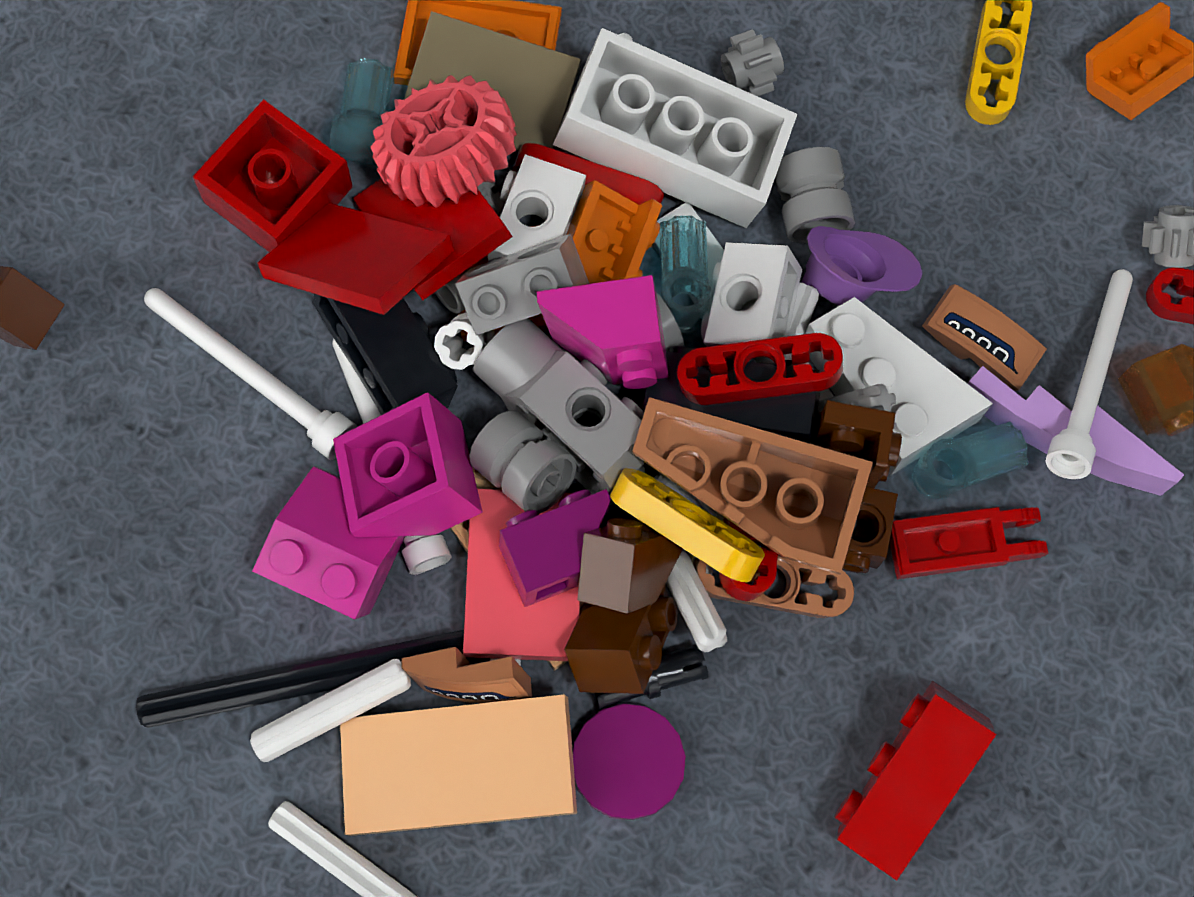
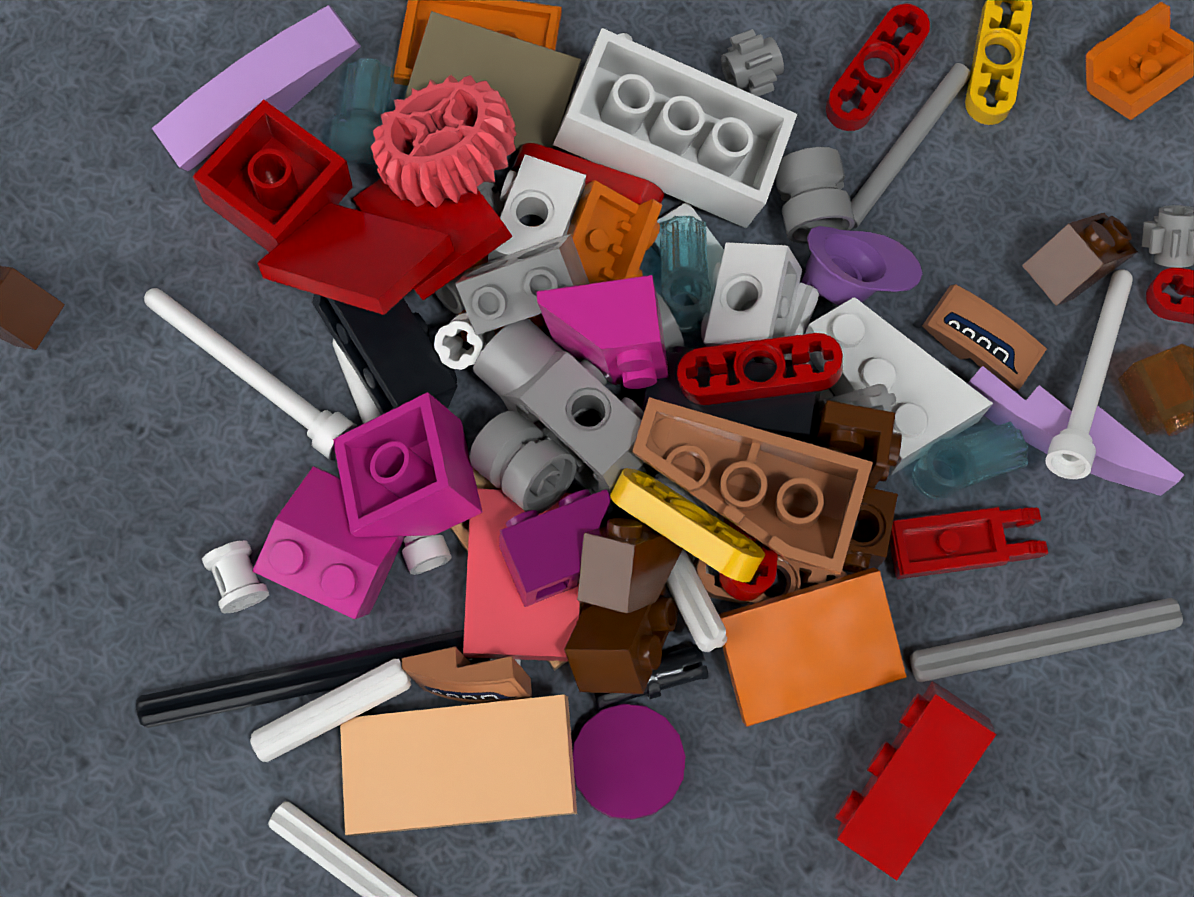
(234, 576): none -> white bush
(276, 71): none -> lavender slope
(811, 646): none -> orange tile
(877, 46): none -> red beam
(909, 141): none -> light grey bar
(1045, 639): none -> light grey axle
(1080, 256): none -> slope

